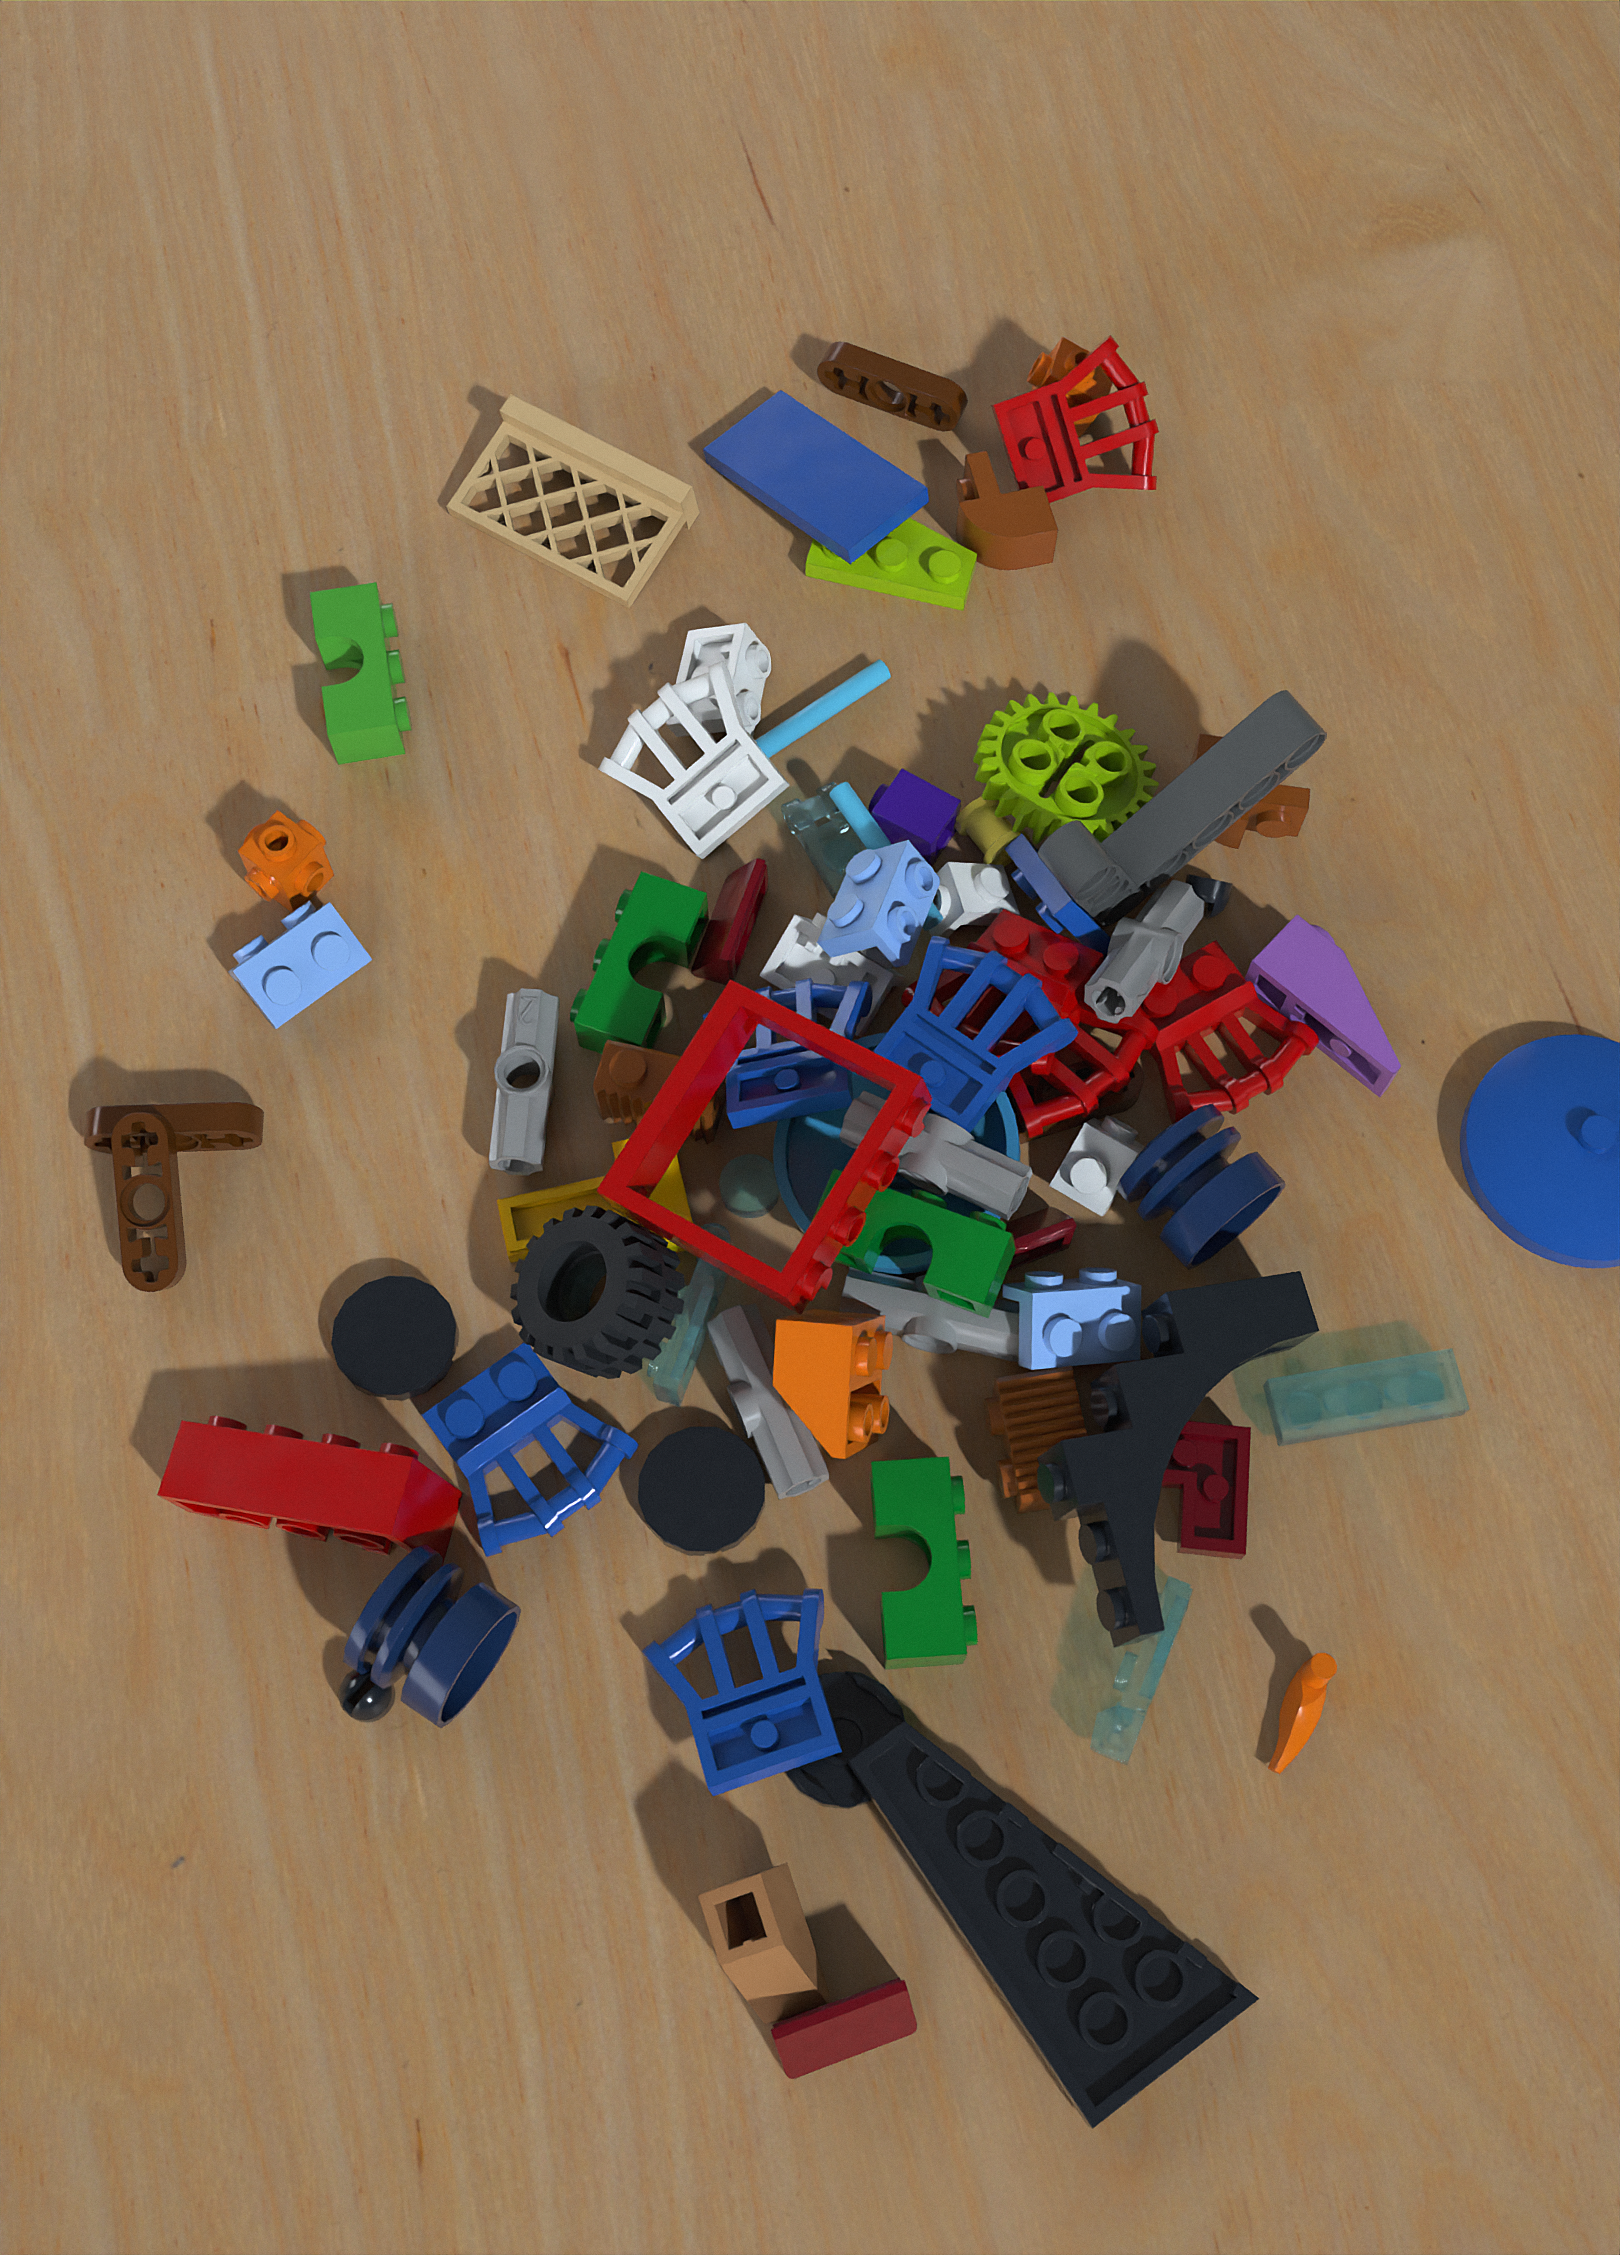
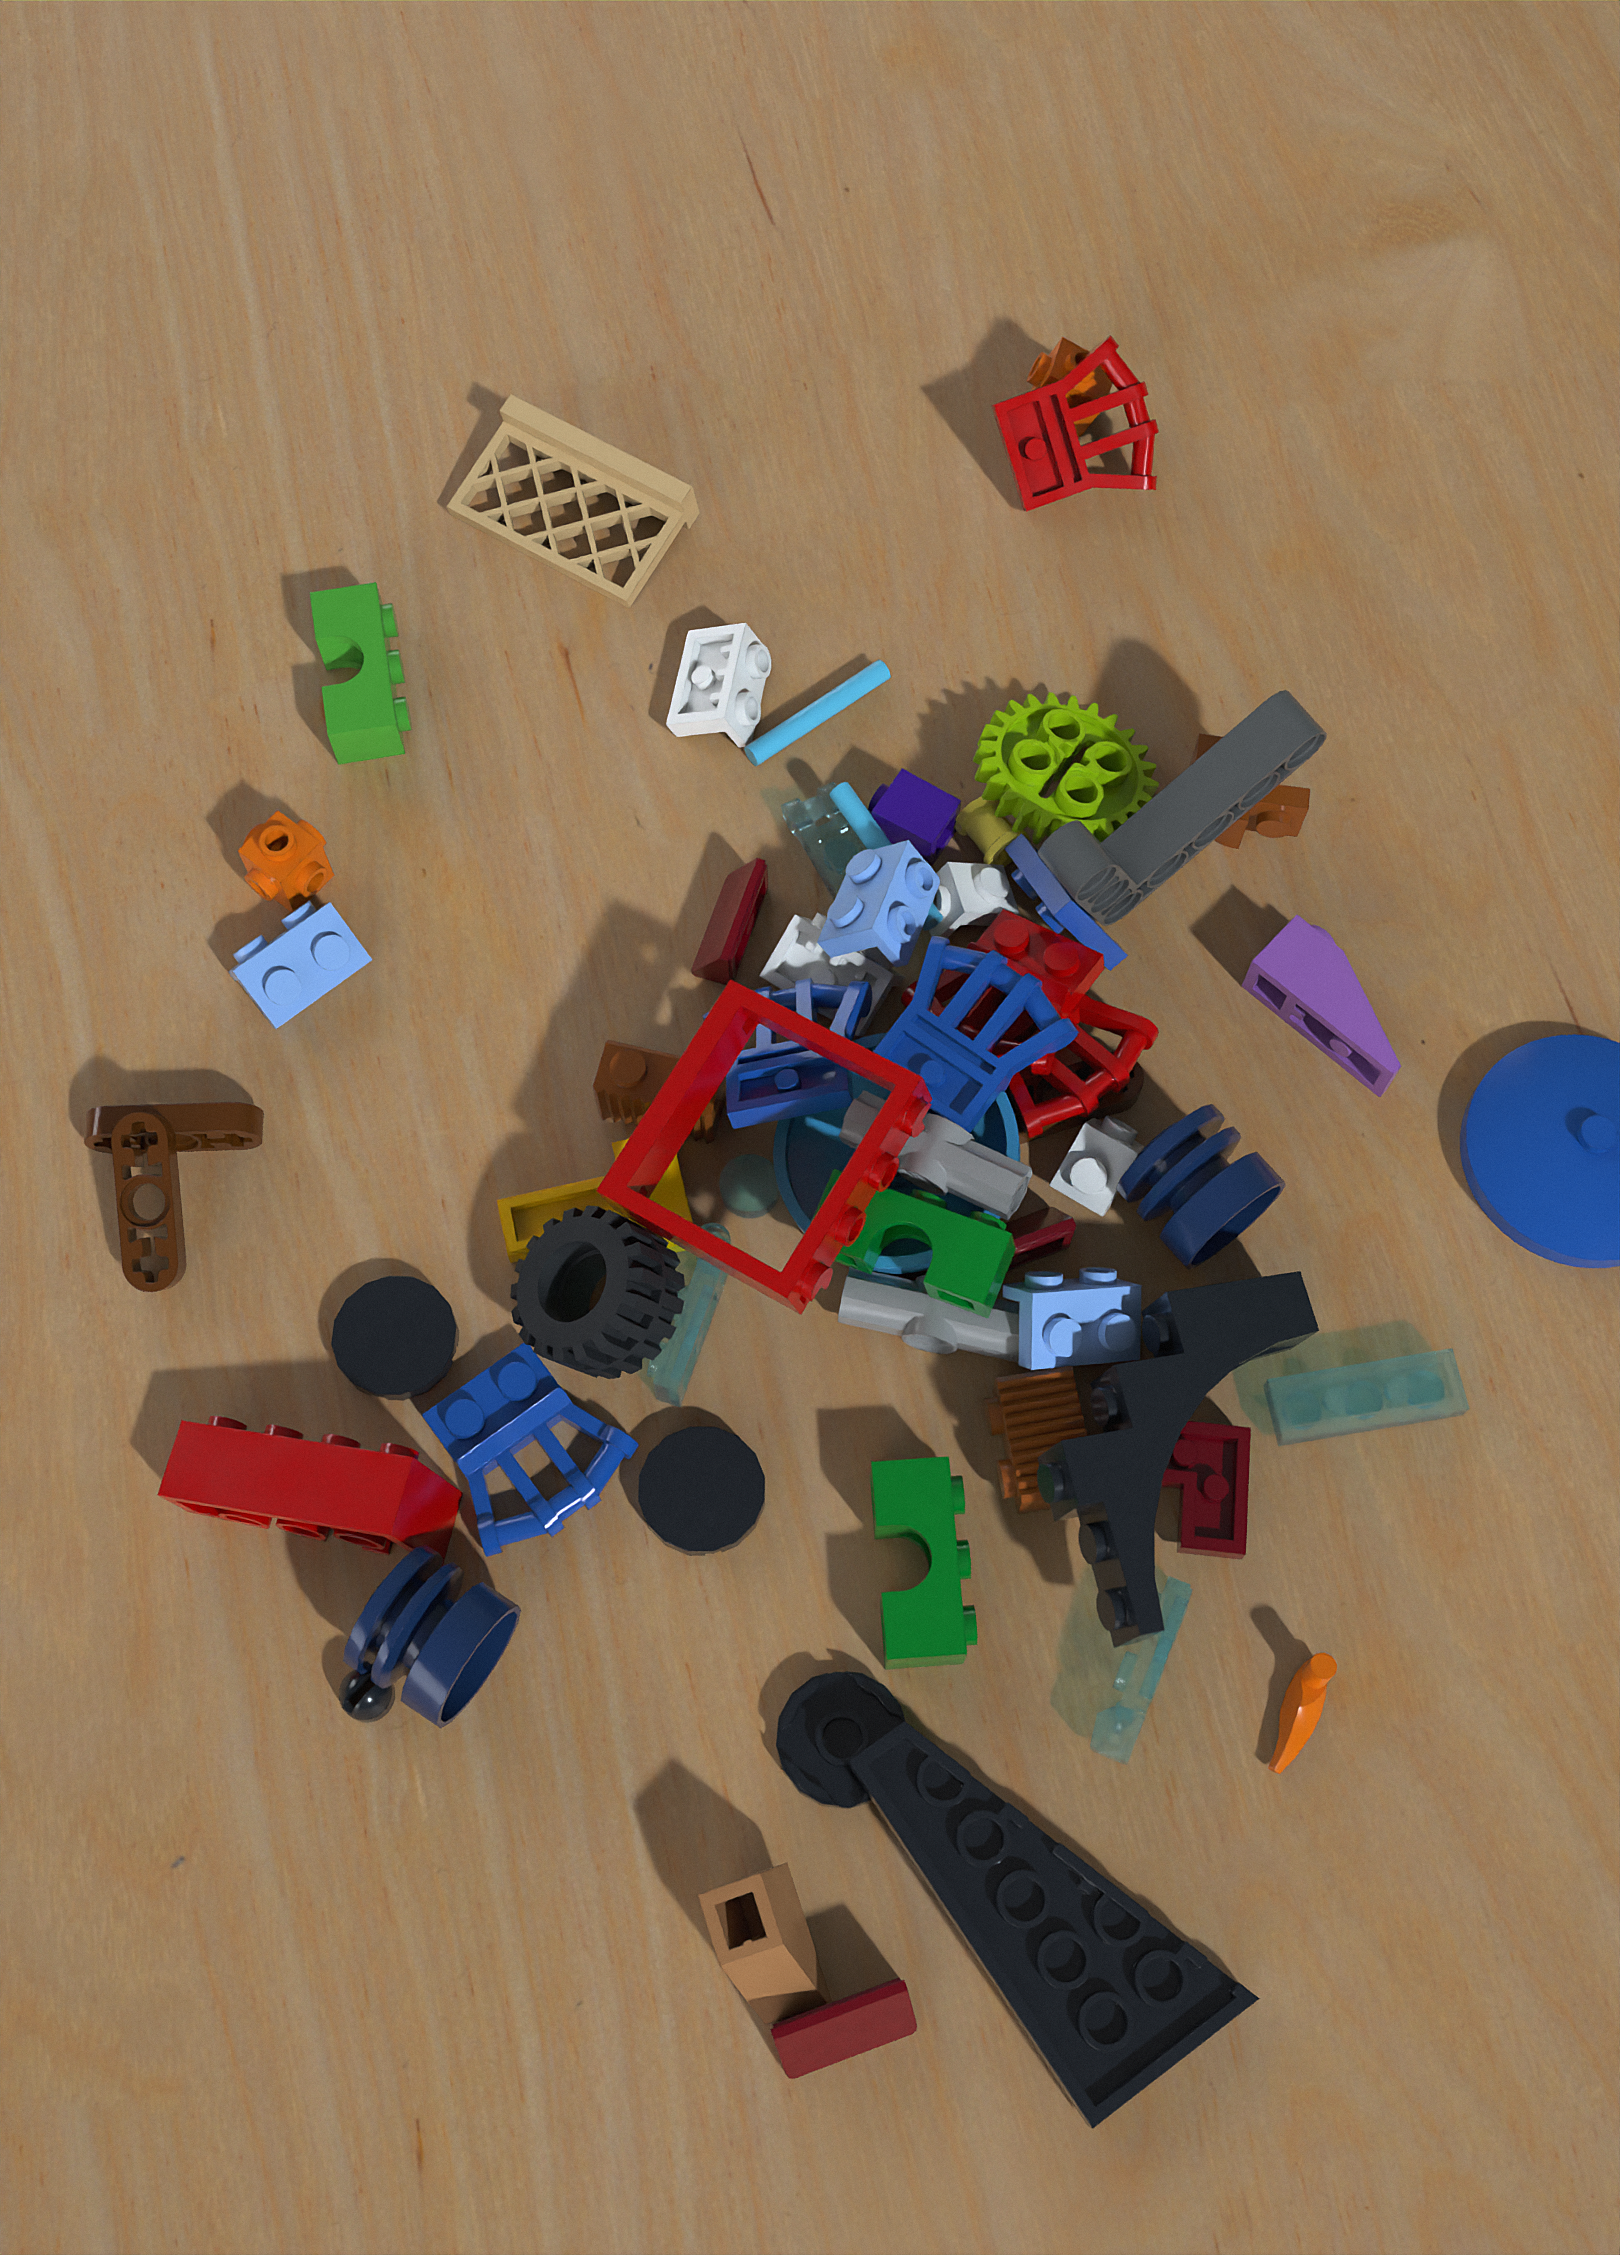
(523, 1114): light grey piece -> none
(654, 925): green arch -> none
(718, 789): white plate -> none
(763, 1724): blue plate -> none
(779, 1434): light grey piece -> none
(816, 476): blue tile -> none
(832, 1375): orange slope -> none
(905, 564): lime wing -> none
(923, 395): reddish brown beam -> none
(1006, 528): dark orange brick -> none
(1144, 952): light grey piece -> none
(1211, 997): red plate -> none
(1212, 891): black hinge -> none

